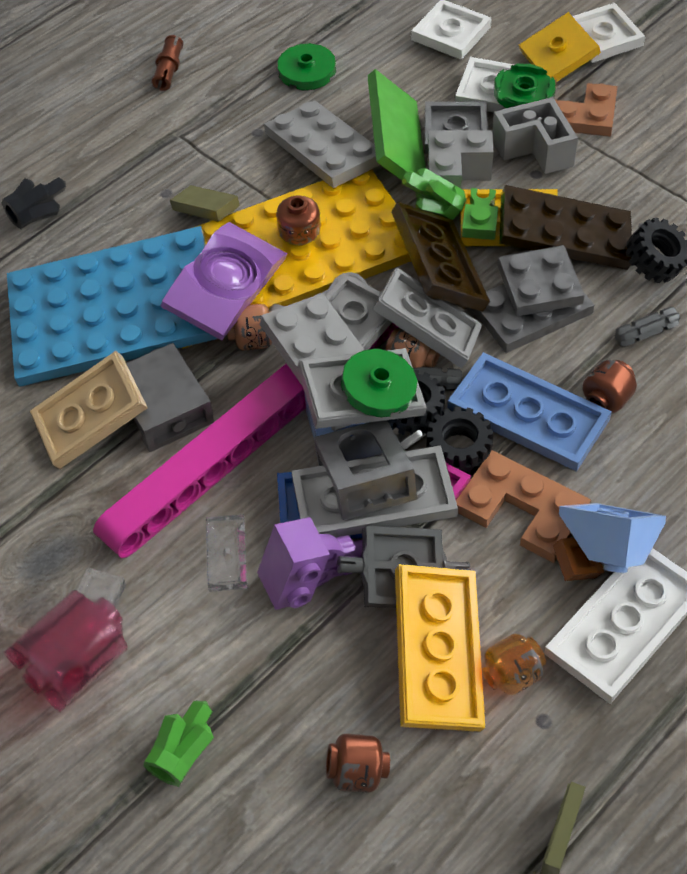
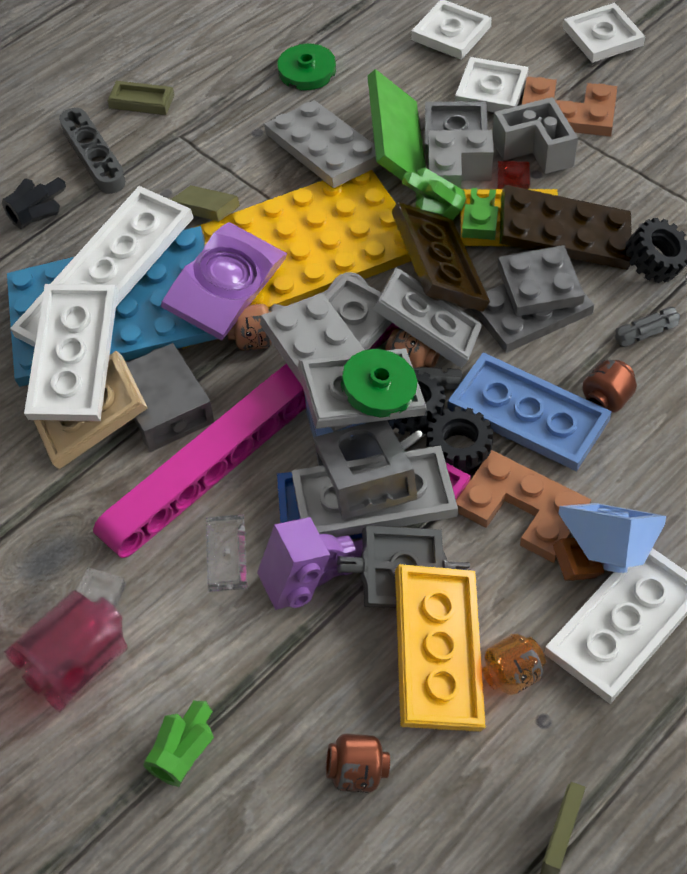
(71, 352): none -> white plate
(92, 149): none -> dark grey beam
(118, 251): none -> white plate
(141, 97): none -> olive tile
(167, 62): copper pin -> none
(298, 220): copper head -> none
(513, 174): none -> clear red plate
(523, 85): green plate -> none
(560, 47): yellow plate -> none

